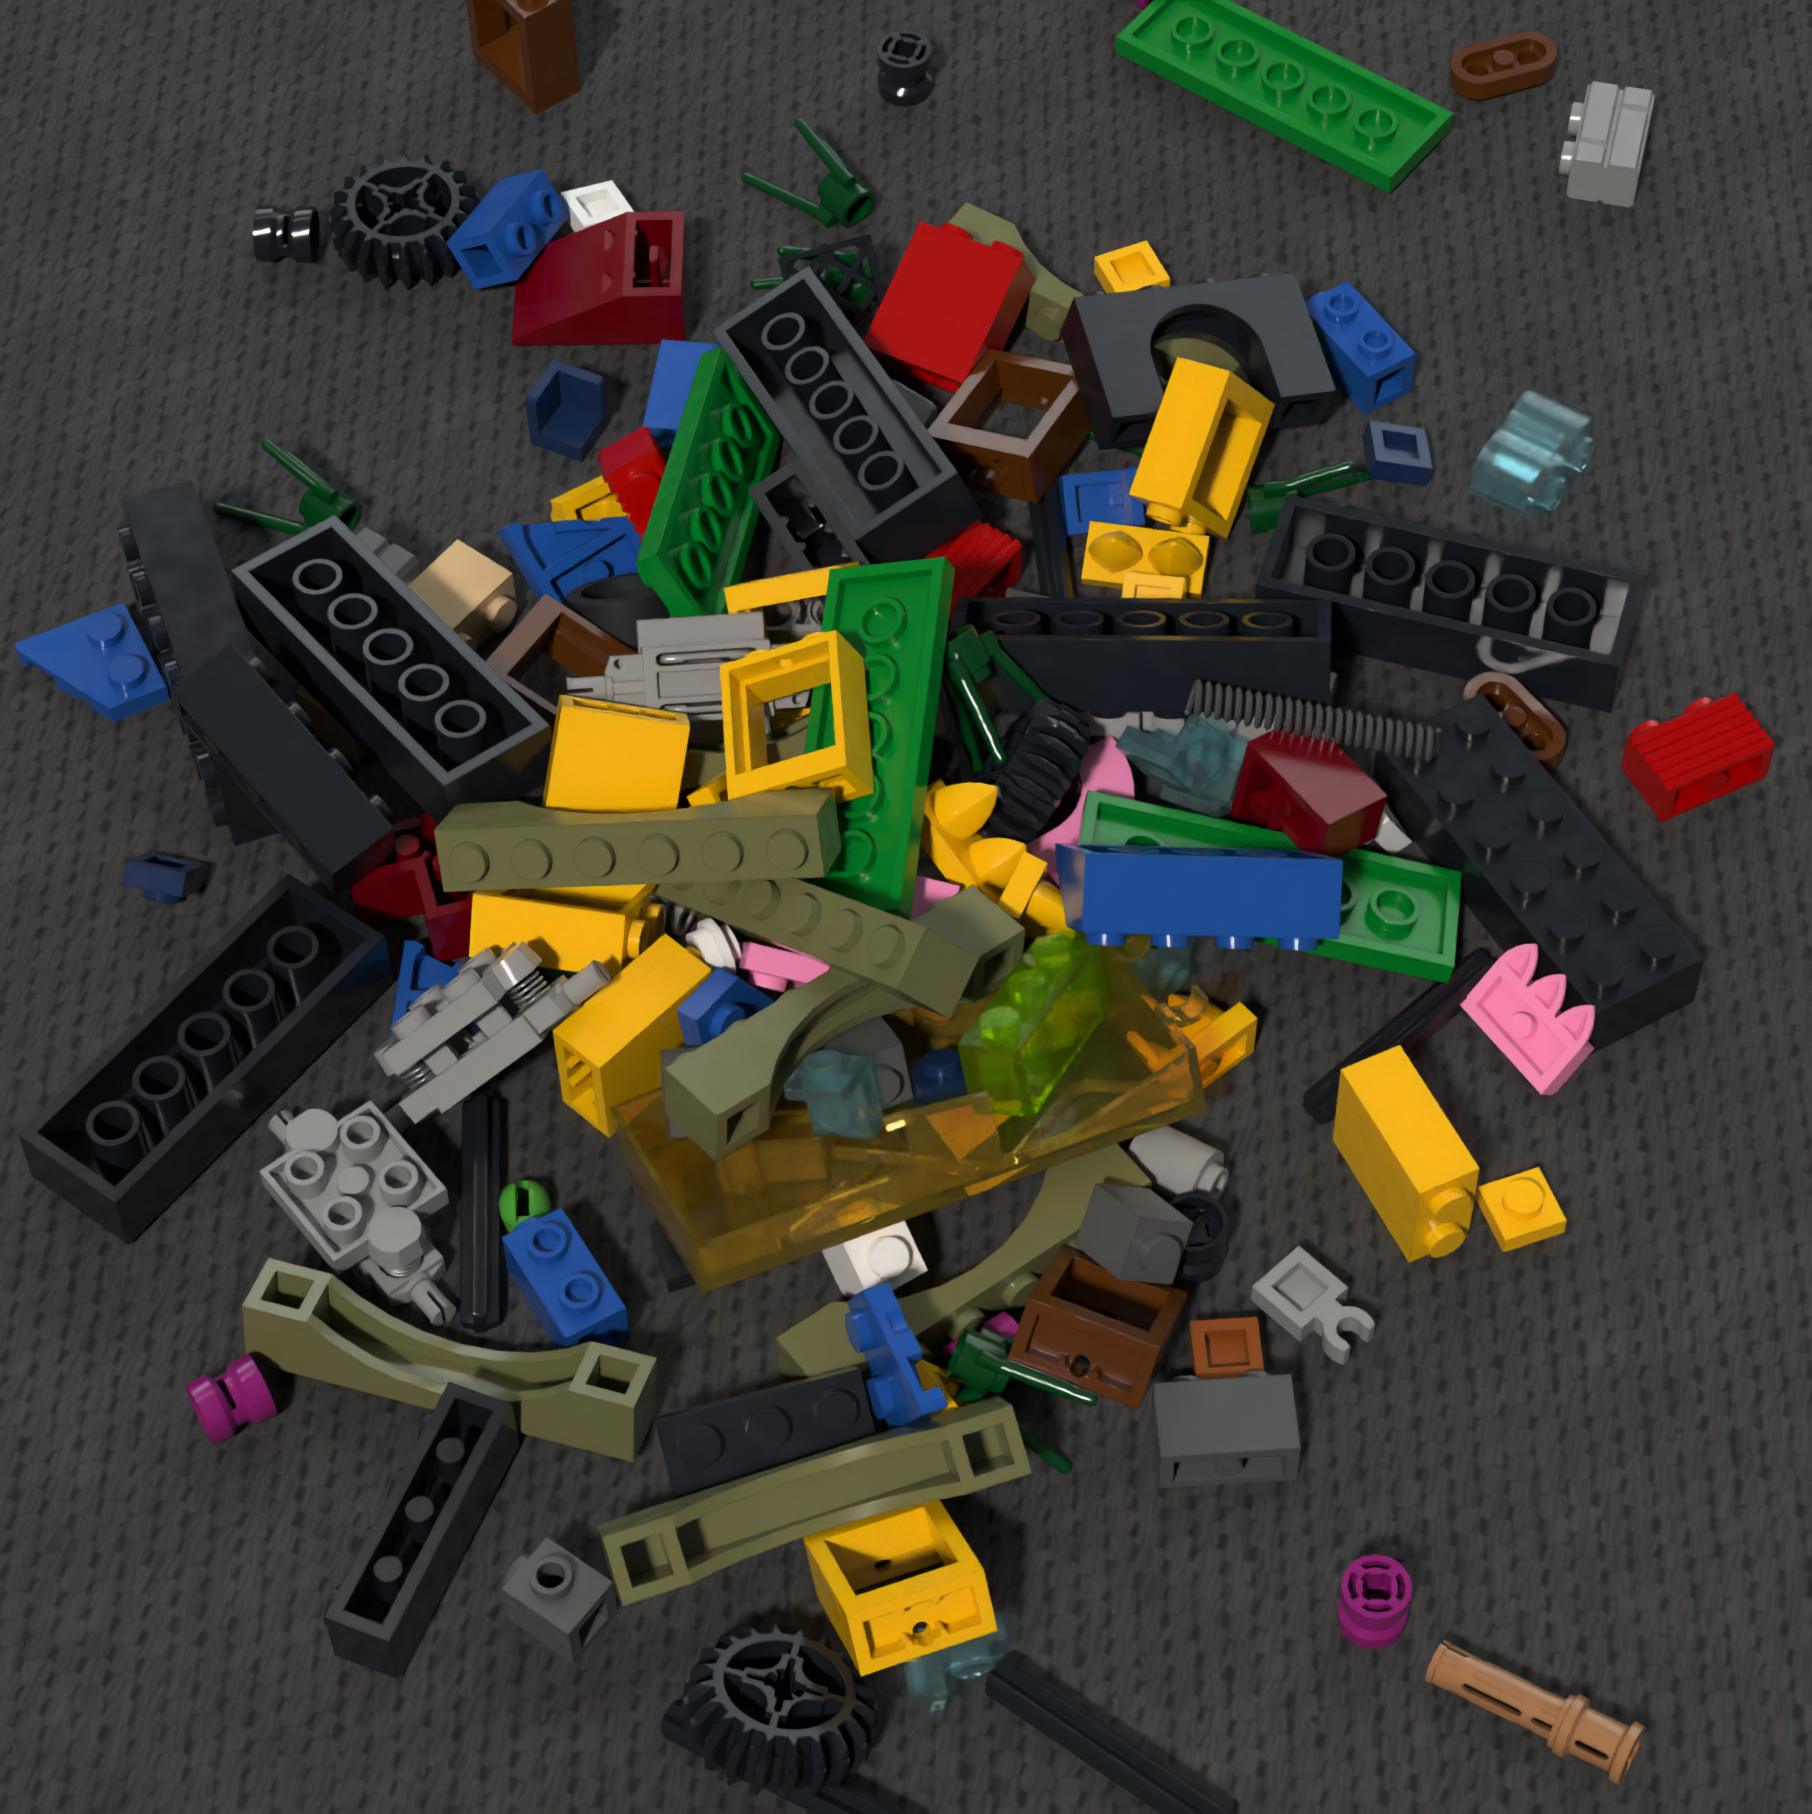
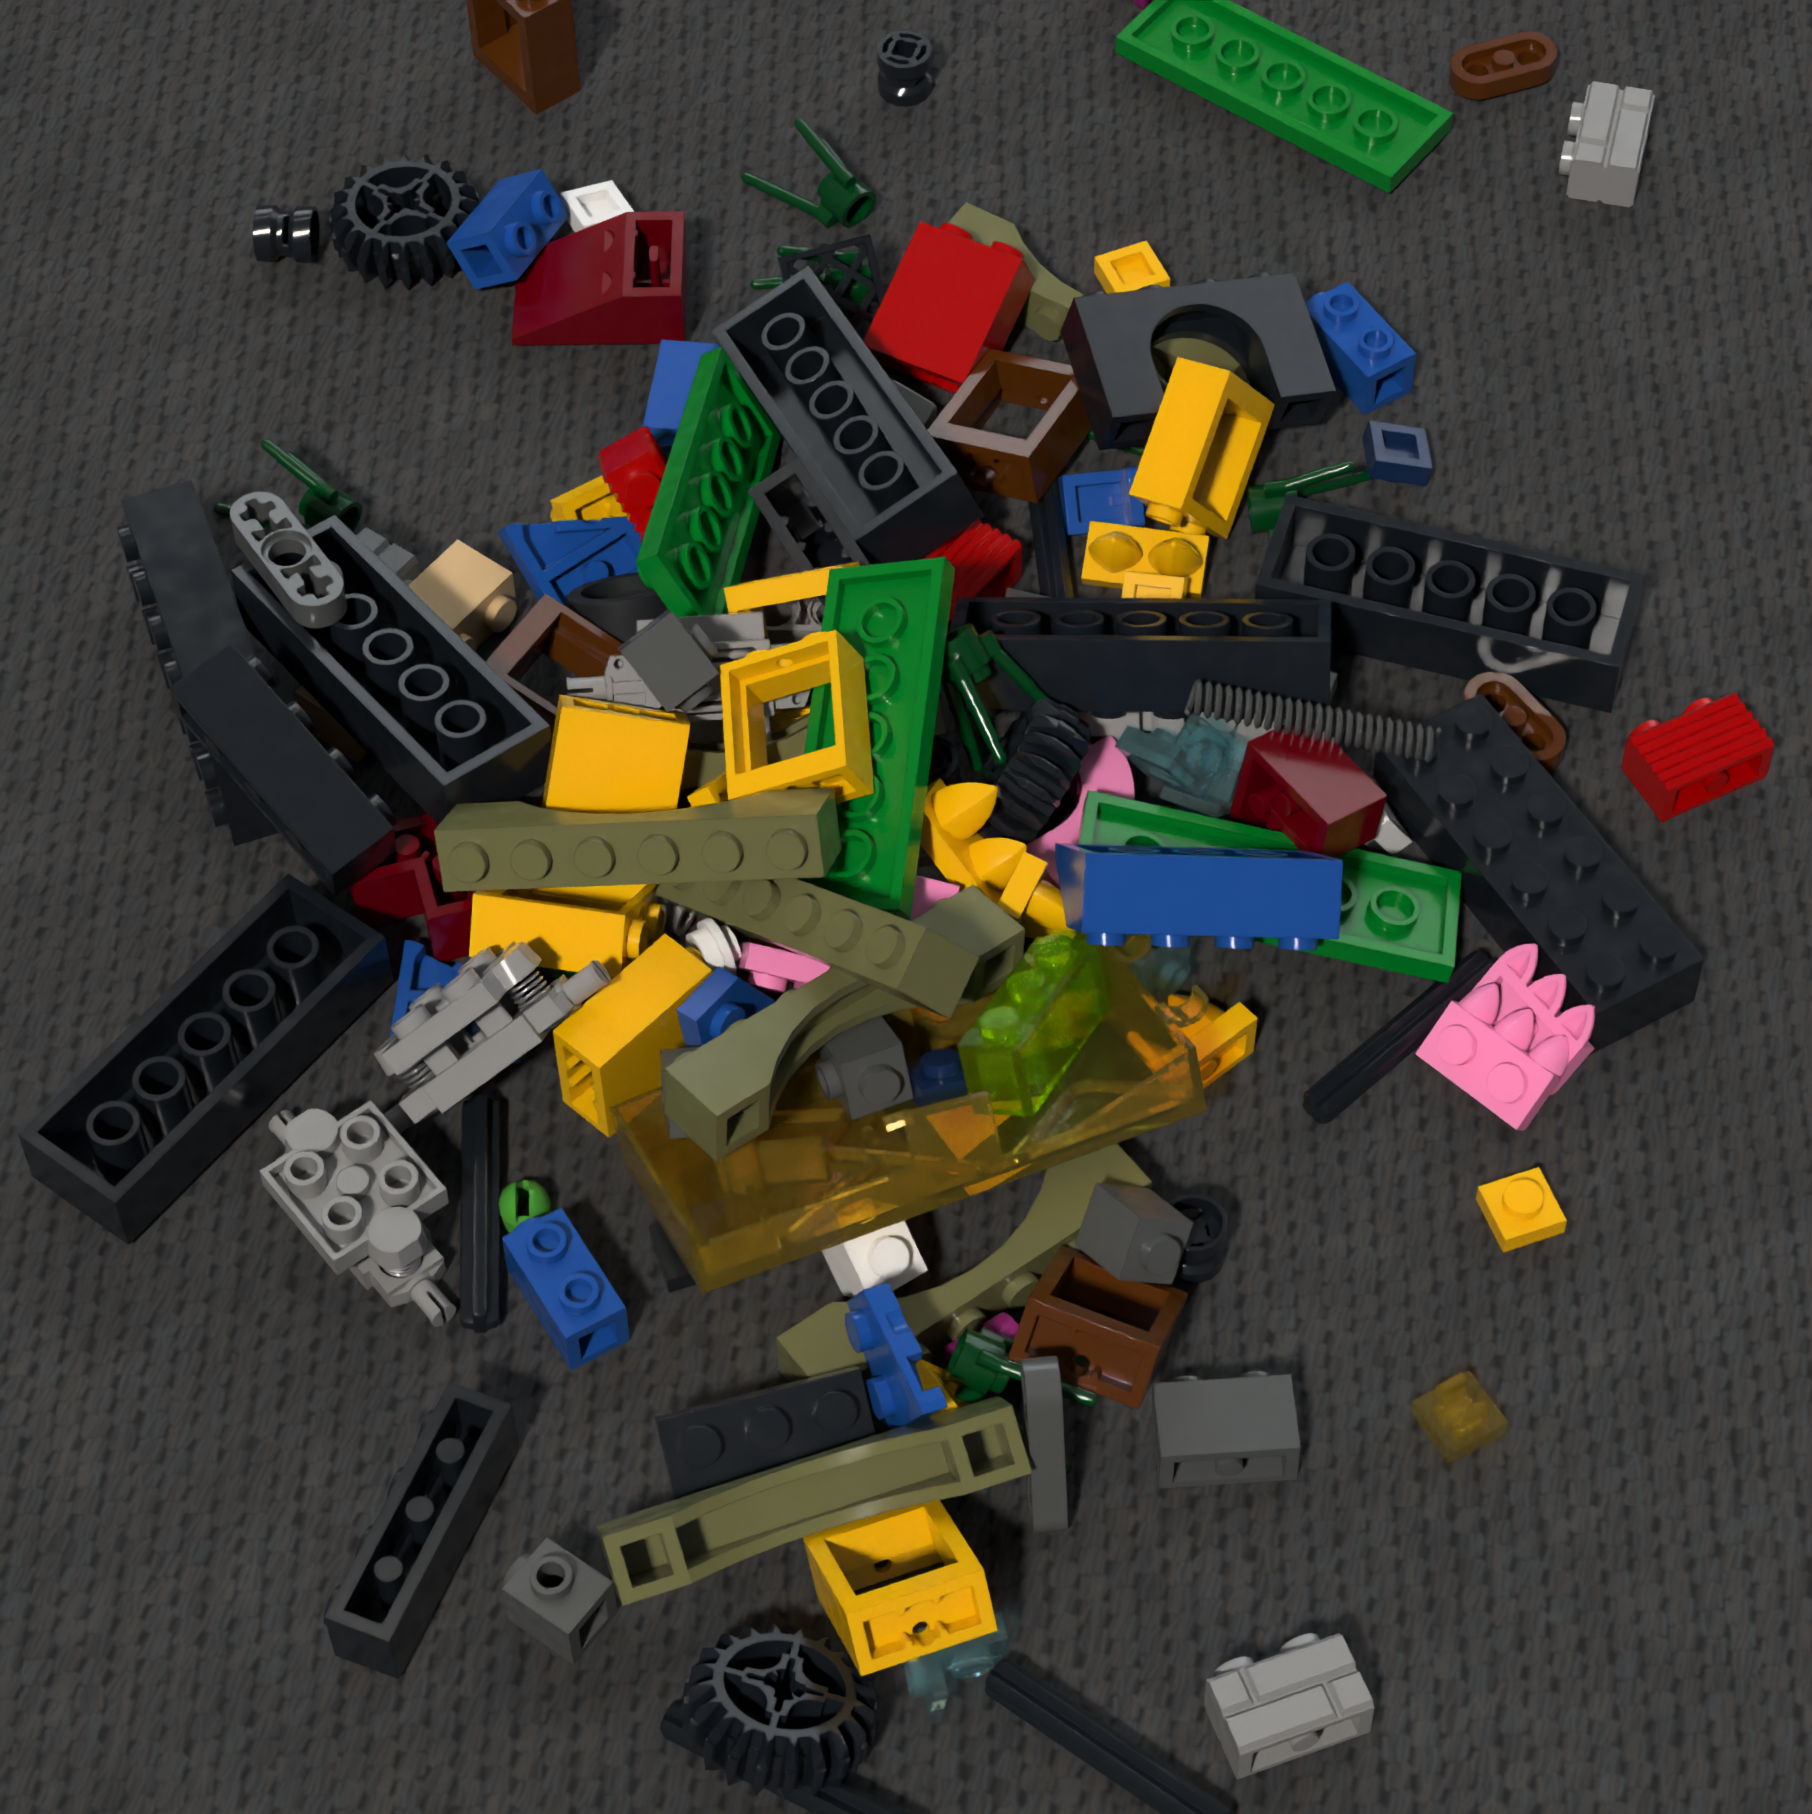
(100, 662): blue wing -> none
(164, 877): dark blue plate -> none
(245, 1392): magenta wheel -> none
(288, 581): none -> dark grey beam
(325, 1331): olive arch -> none
(567, 410): dark blue panel -> none
(672, 661): none -> dark grey brick
(837, 1094): clear light blue bracket -> none
(1044, 1444): none -> dark grey beam
(1179, 1163): light grey brick -> none
(1225, 1347): dark orange plate -> none
(1288, 1703): none -> light grey brick
(1309, 1298): light grey plate -> none
(1374, 1618): magenta wheel -> none
(1405, 1154): yellow brick -> none
(1459, 1417): none -> clear yellow tile
(1494, 1060): none -> bright pink plate
(1532, 455): clear light blue brick -> none
(1565, 1723): medium nougat pin -> none

